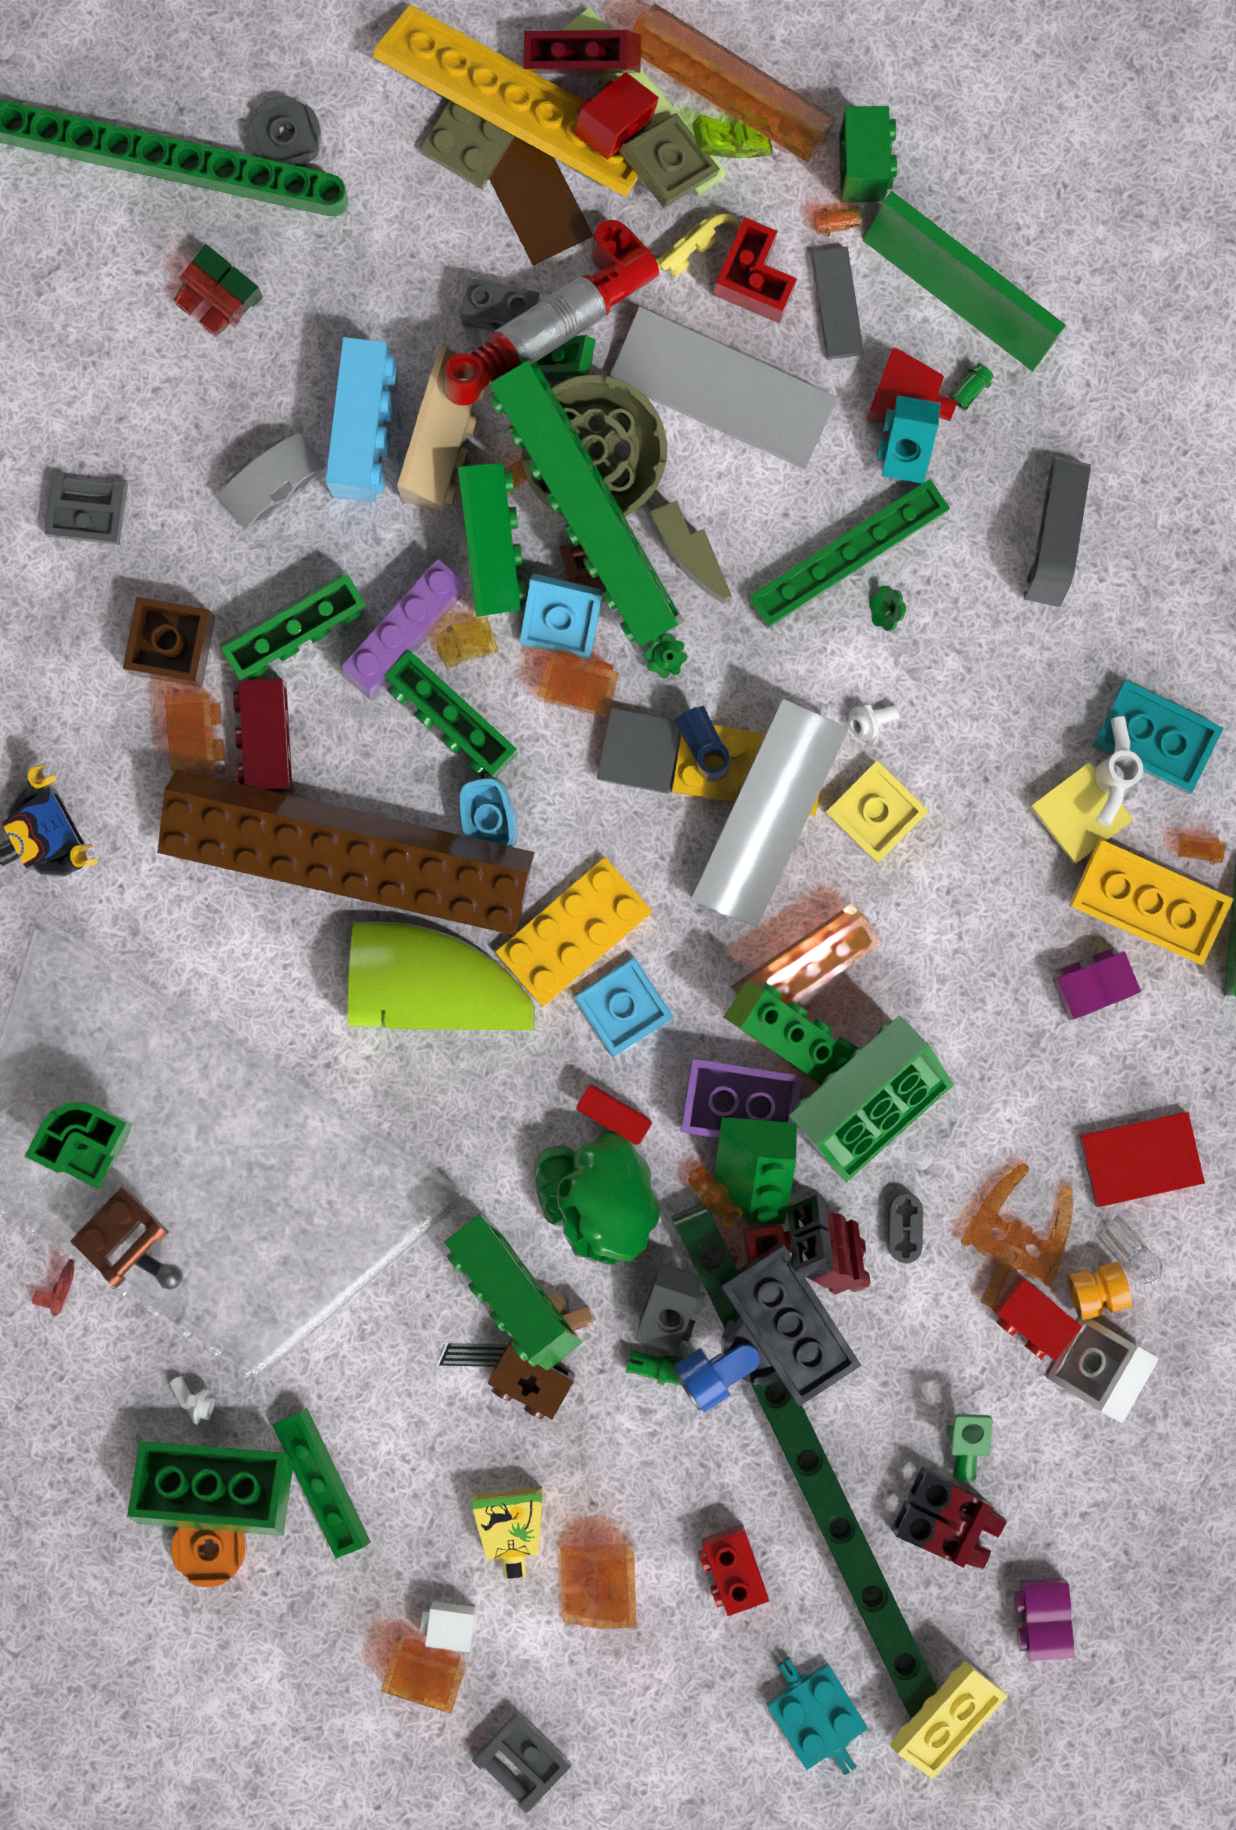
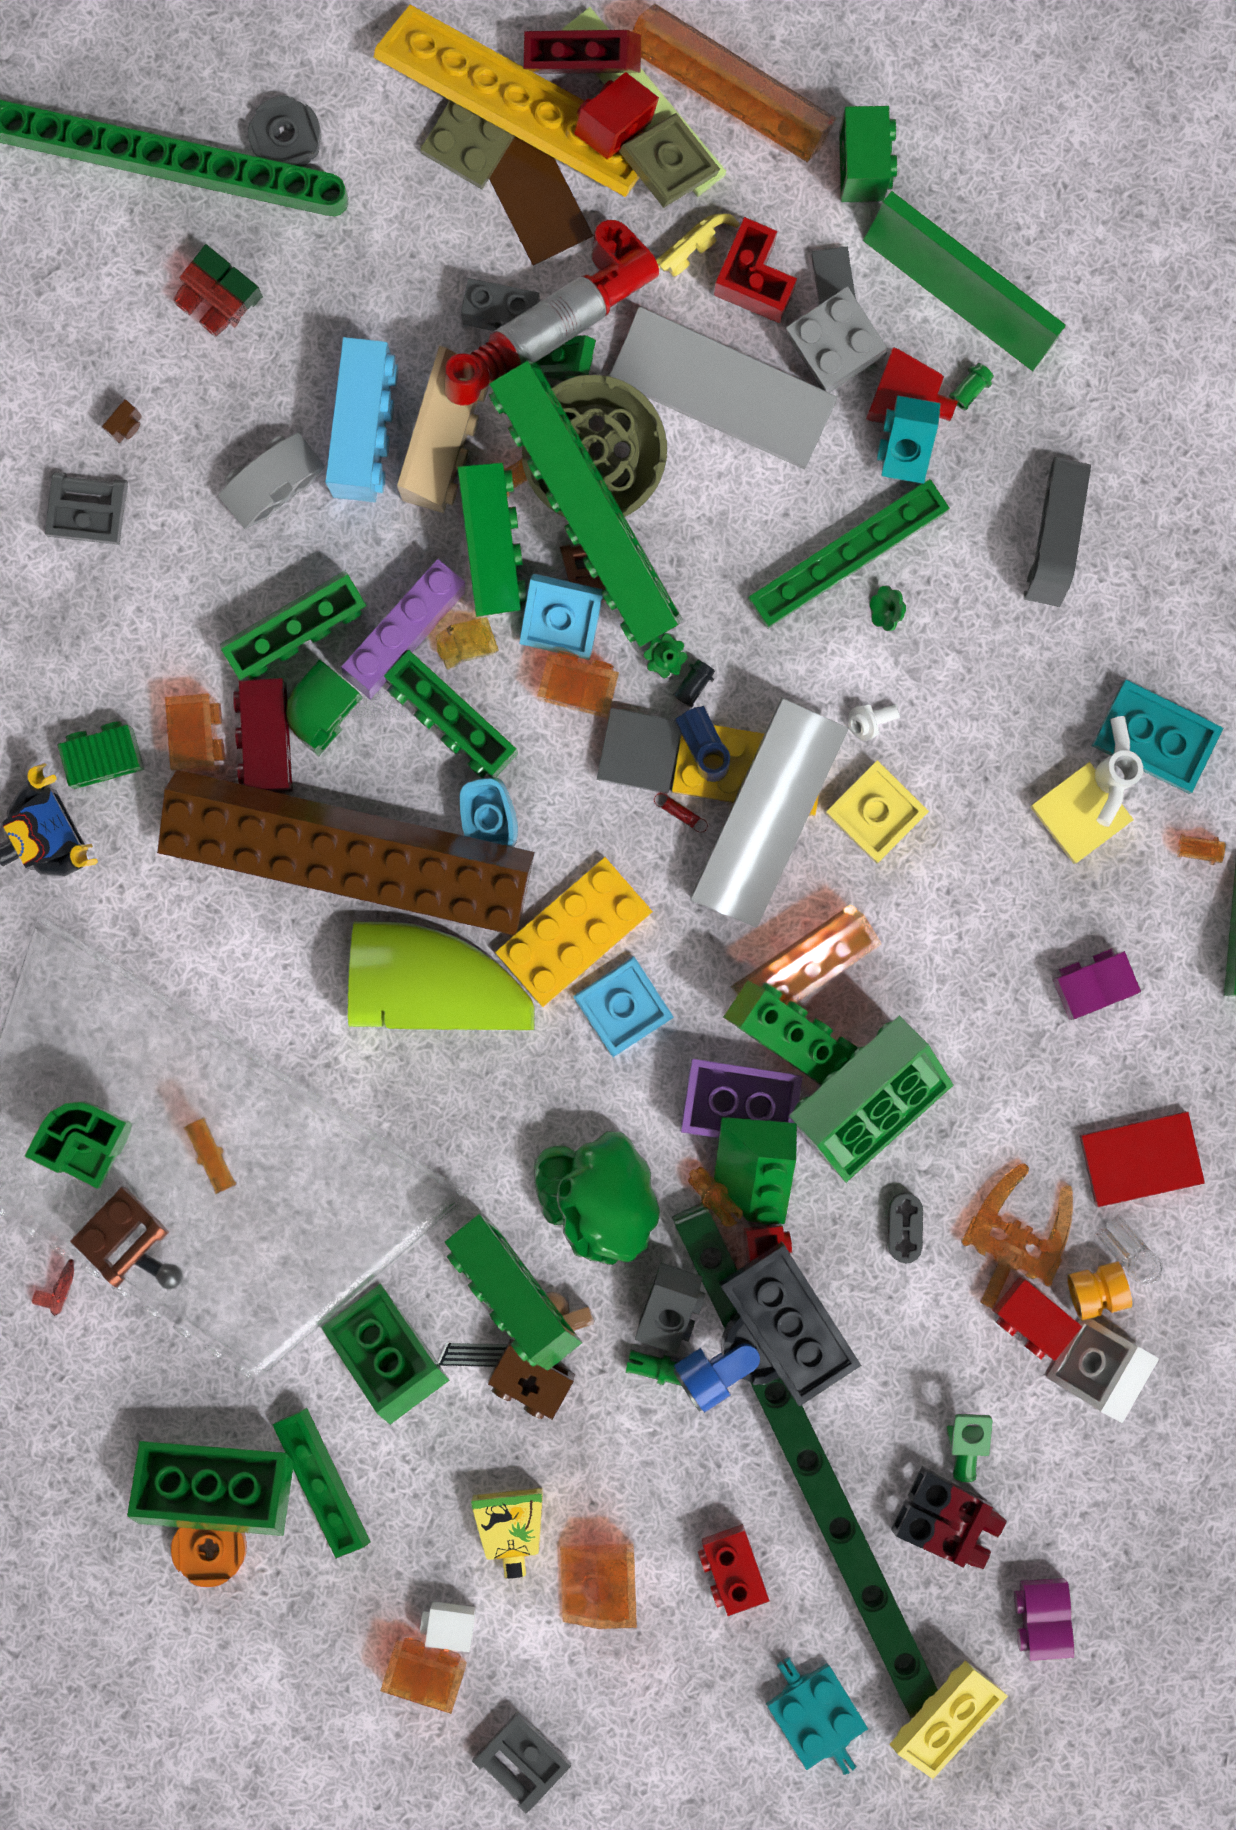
(100, 755): none -> green brick
(123, 422): none -> reddish brown plate
(169, 642): reddish brown brick -> none
(198, 1406): white plate -> none
(209, 1155): none -> clear orange pin
(320, 706): none -> green brick
(384, 1354): none -> green slope
(614, 1114): red slope -> none
(680, 812): none -> red piece
(690, 551): olive slope -> none
(694, 683): none -> black pin
(729, 139): clear neon green slope -> none
(830, 1246): hips -> none
(836, 340): none -> light grey brick
(837, 220): clear orange pin -> none
(1150, 902): yellow plate -> none

